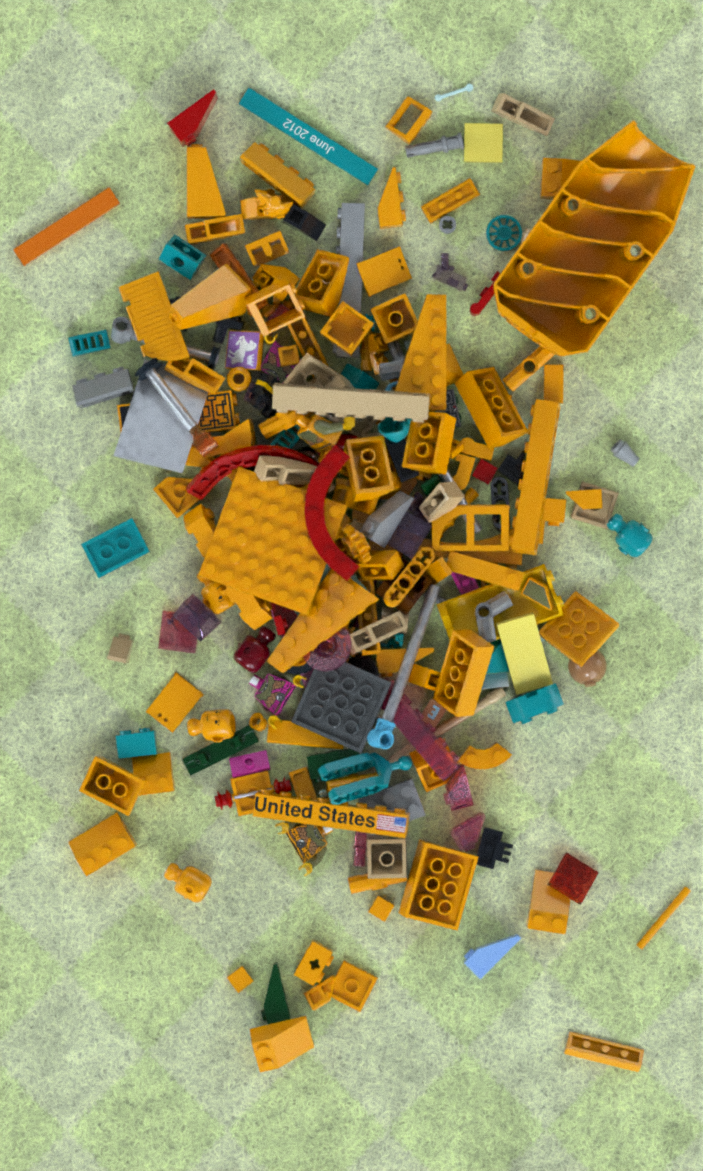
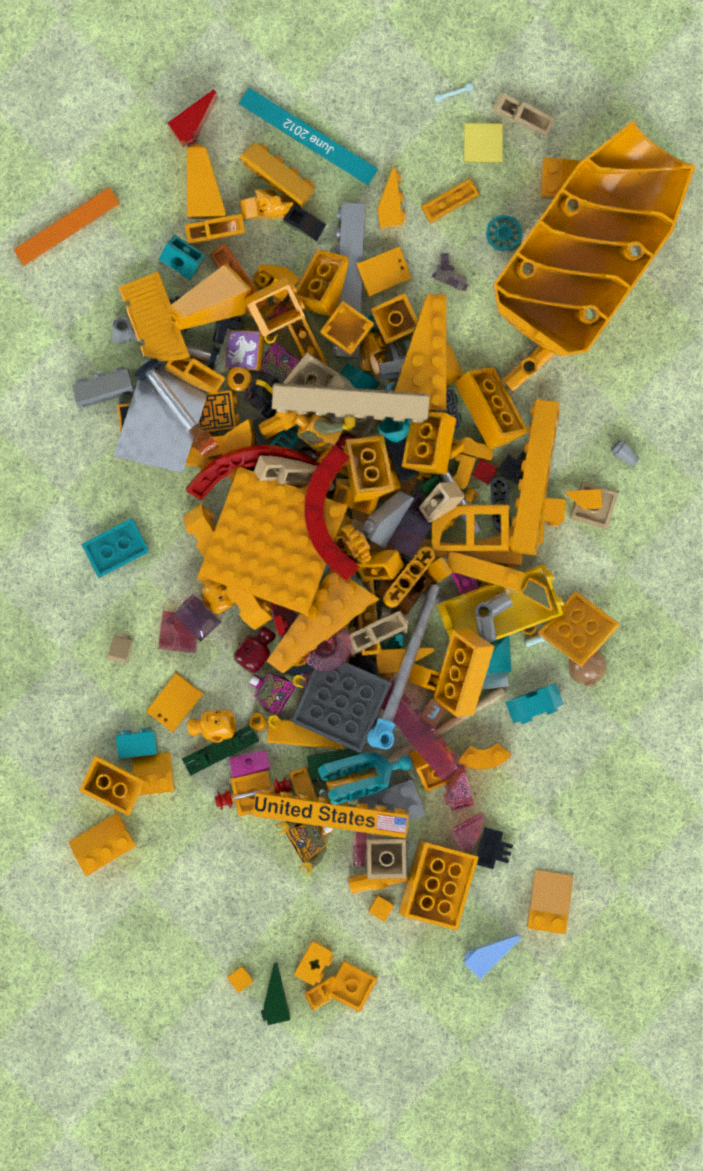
(83, 351): teal slope -> none
(174, 495): light orange plate -> none
(189, 882): light orange piece -> none
(267, 249): light orange window -> none
(280, 1042): light orange slope -> none
(288, 355): light orange tile -> none
(417, 126): light orange tile -> none
(443, 144): light grey pin -> none
(447, 219): light grey bush -> none
(486, 294): red plate -> none
(524, 653): light yellow tile -> none
(553, 383): light orange tile -> none
(573, 878): clear red tile -> none
(604, 1051): light orange slope -> none
(631, 536): teal piece -> none
(663, 918): light orange bar -> none

